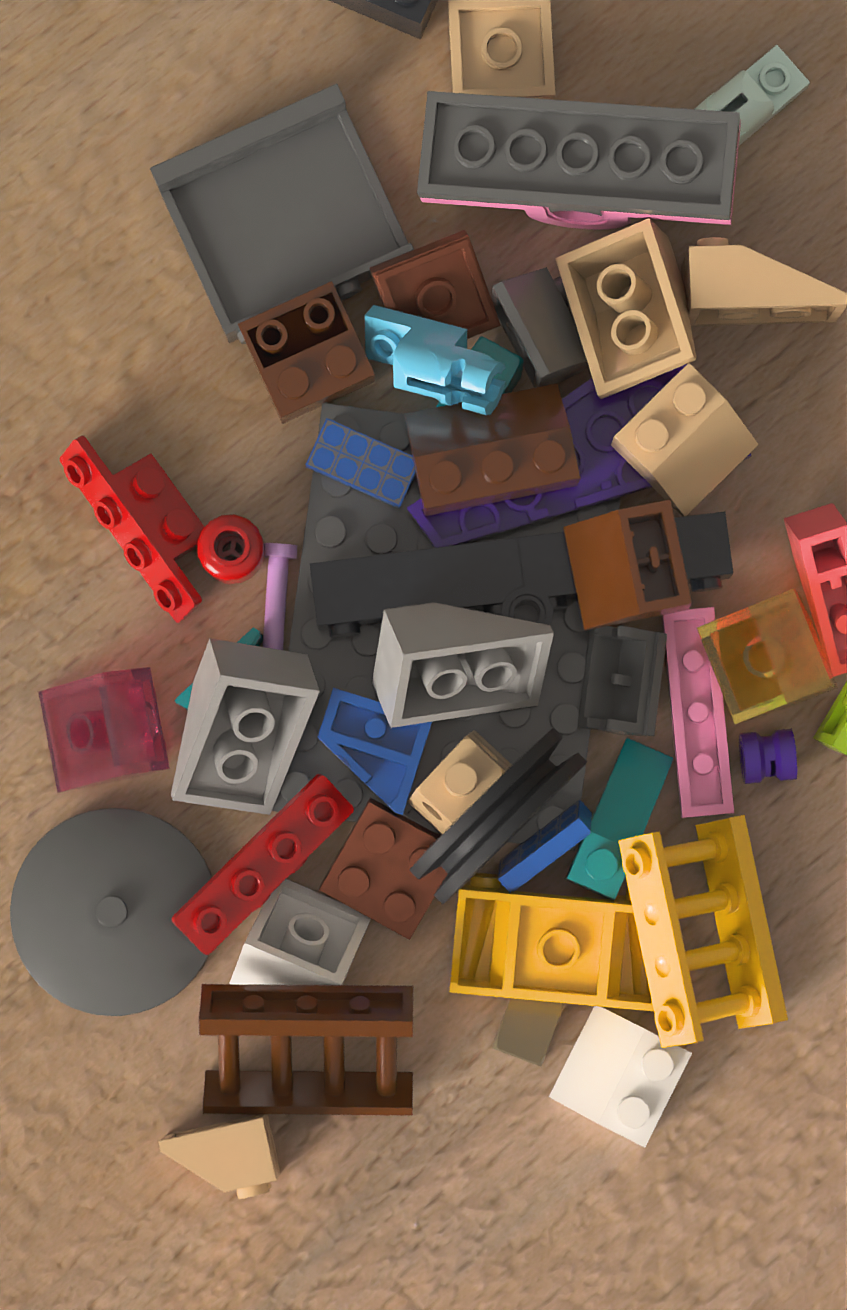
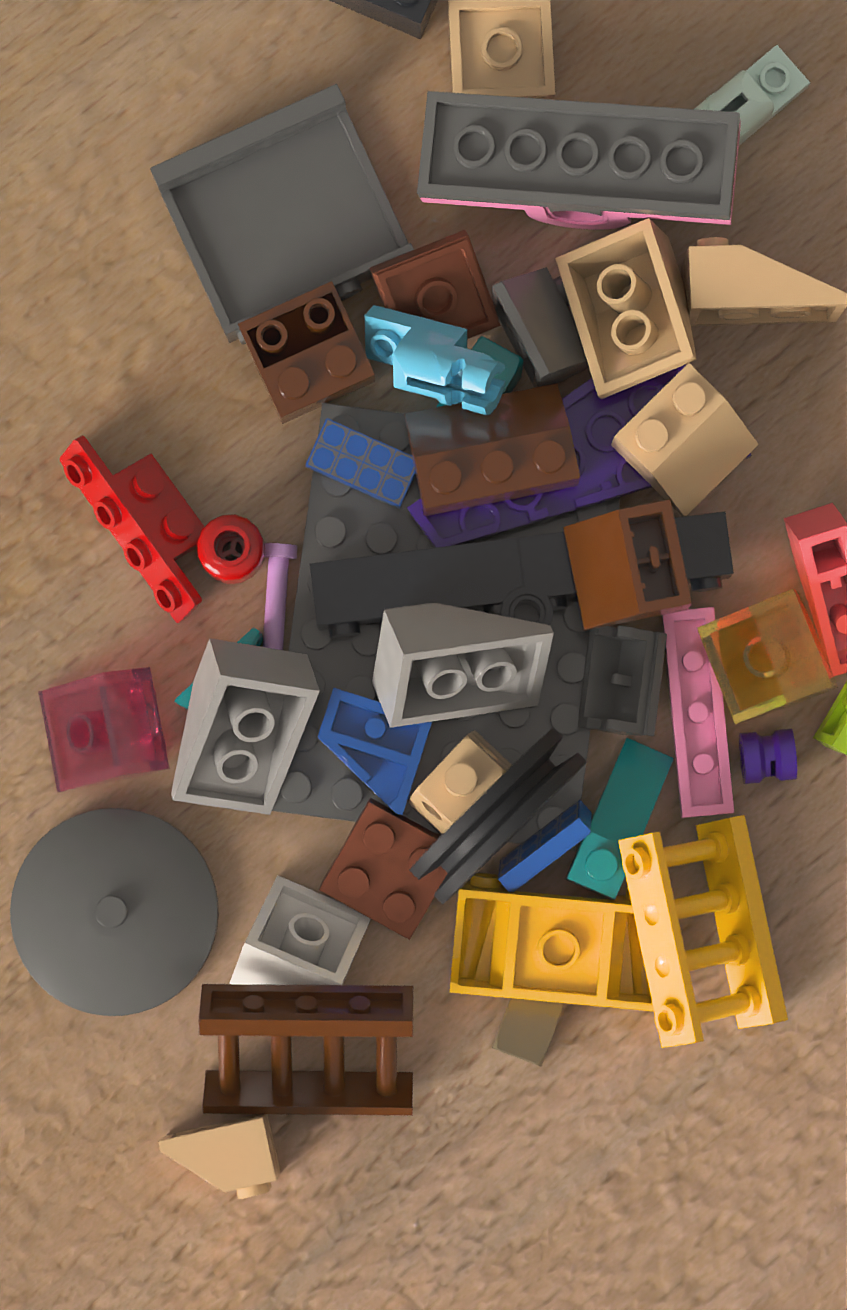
(263, 864): red bracket -> none
(619, 1075): white slope -> none

